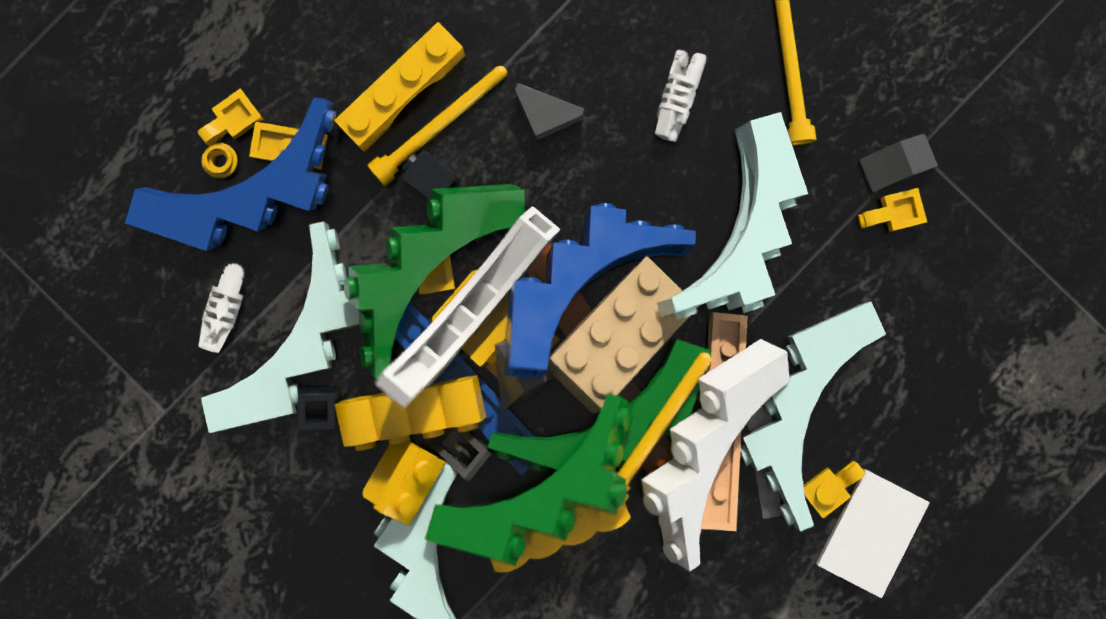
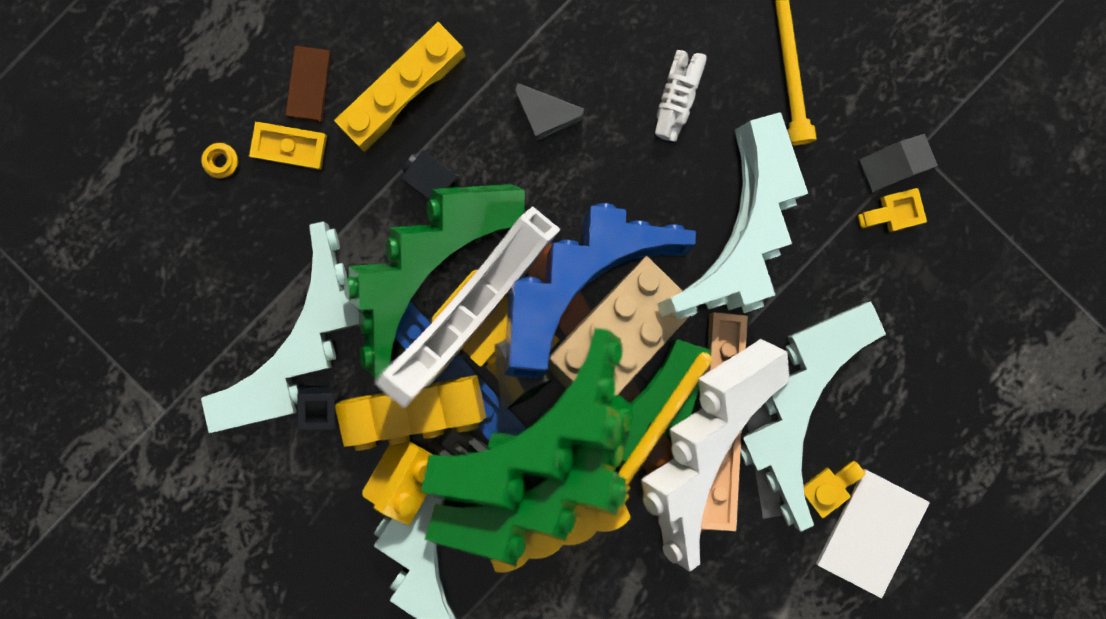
(221, 309): white hinge -> none
(234, 116): yellow plate -> none
(288, 178): blue arch -> none
(308, 83): none -> reddish brown tile
(386, 167): yellow piece -> none
(439, 279): yellow plate -> none
(544, 450): none -> green arch

